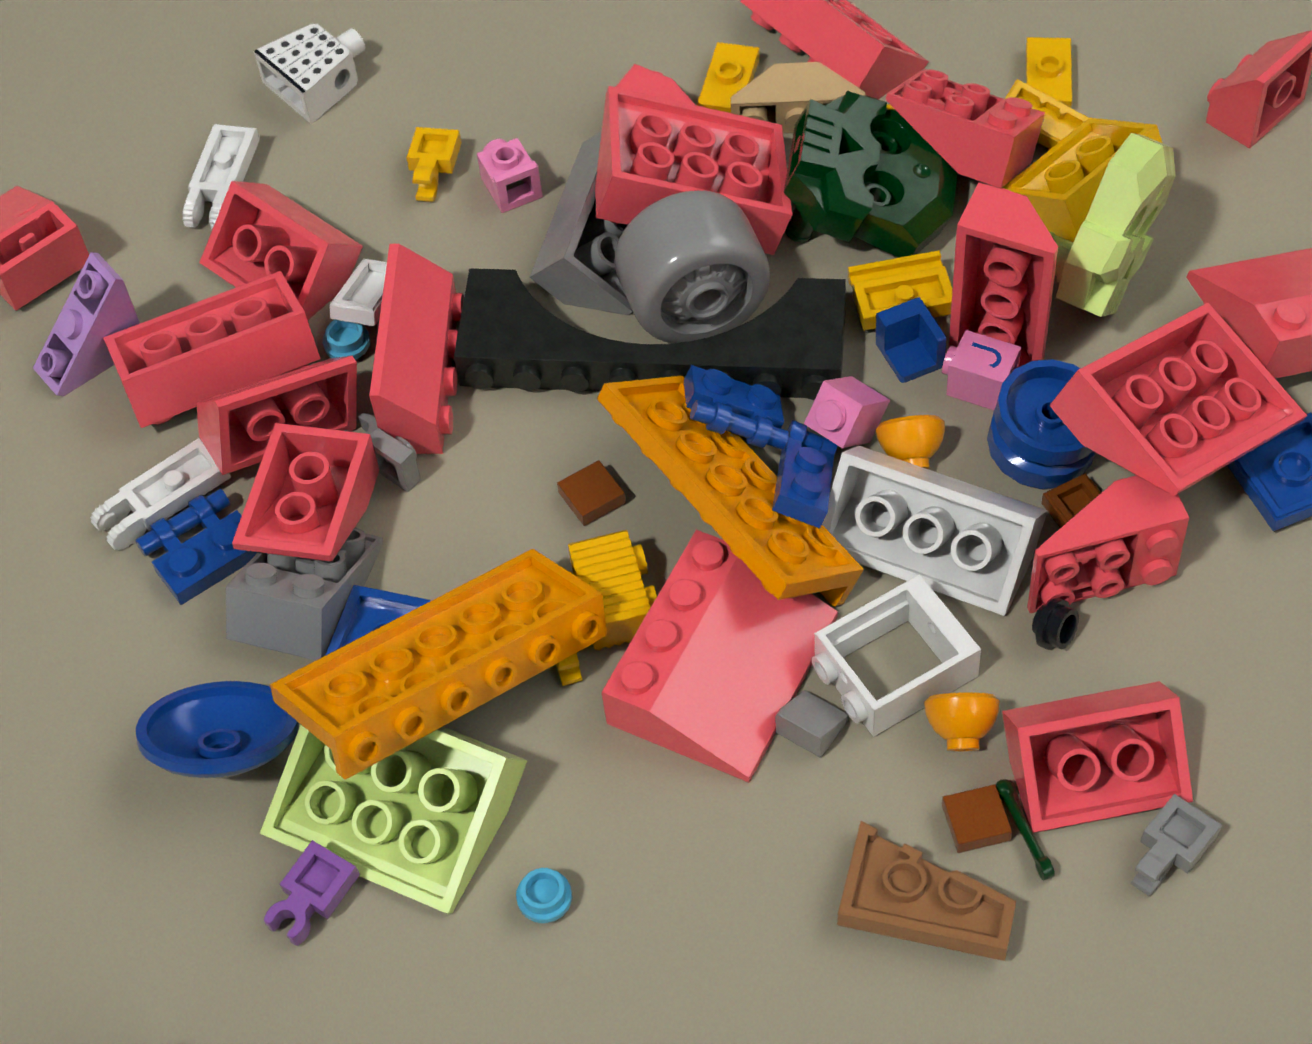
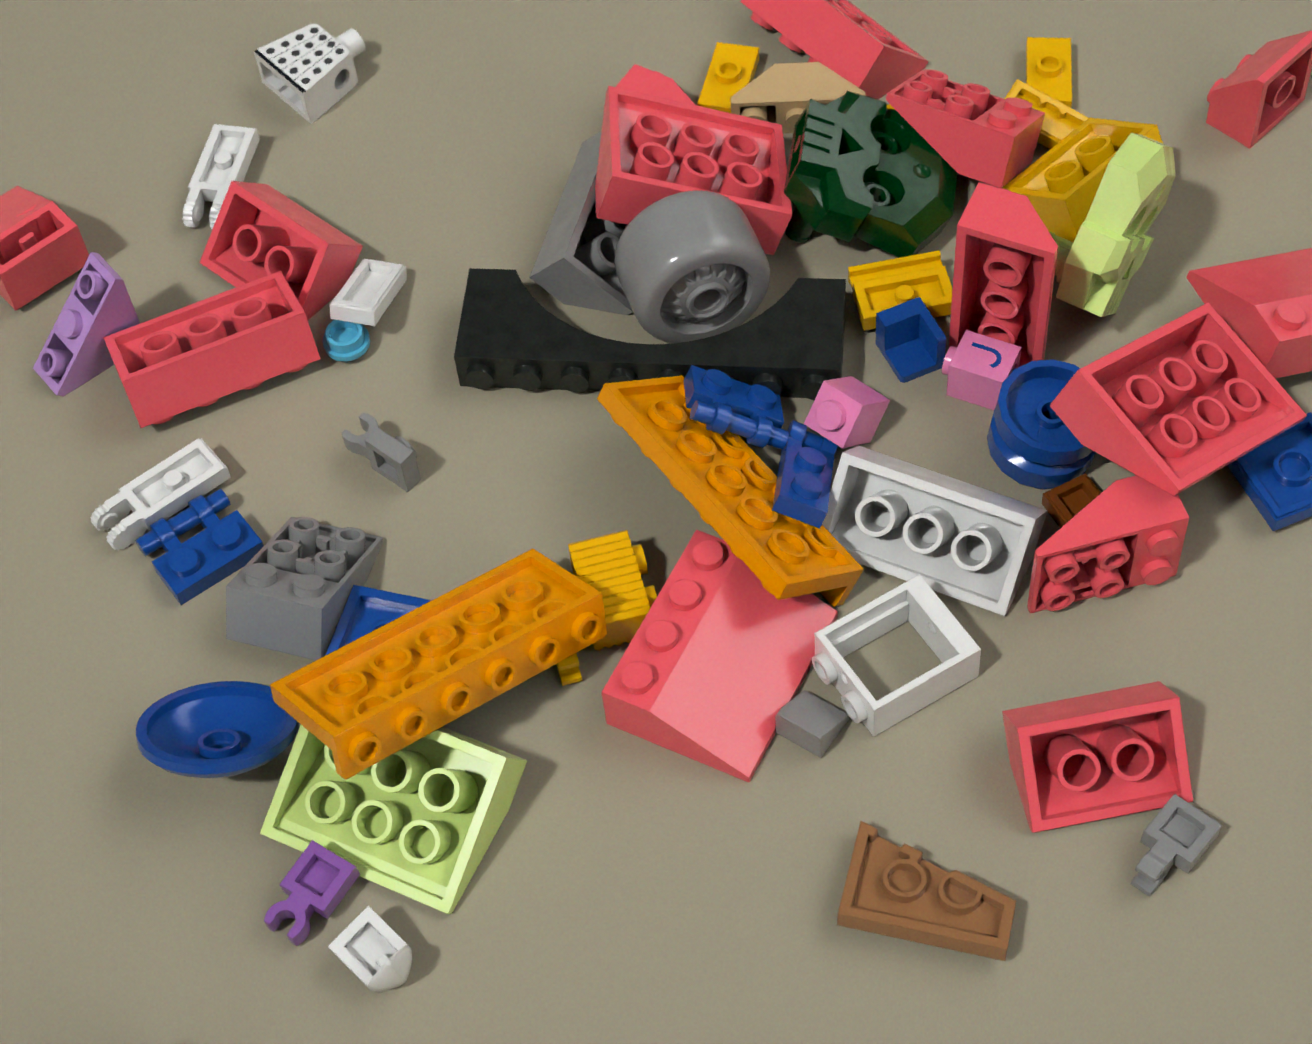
(241, 421): coral slope -> none
(308, 492): coral slope -> none
(374, 952): none -> white plate
(416, 351): coral slope -> none
(429, 154): yellow plate -> none
(507, 163): bright pink brick -> none
(544, 895): medium azure plate -> none
(591, 492): dark orange tile -> none
(912, 438): light orange brick -> none
(962, 718): light orange brick -> none
(976, 818): dark orange tile -> none
(1043, 864): dark green hinge -> none
(1055, 624): black plate -> none

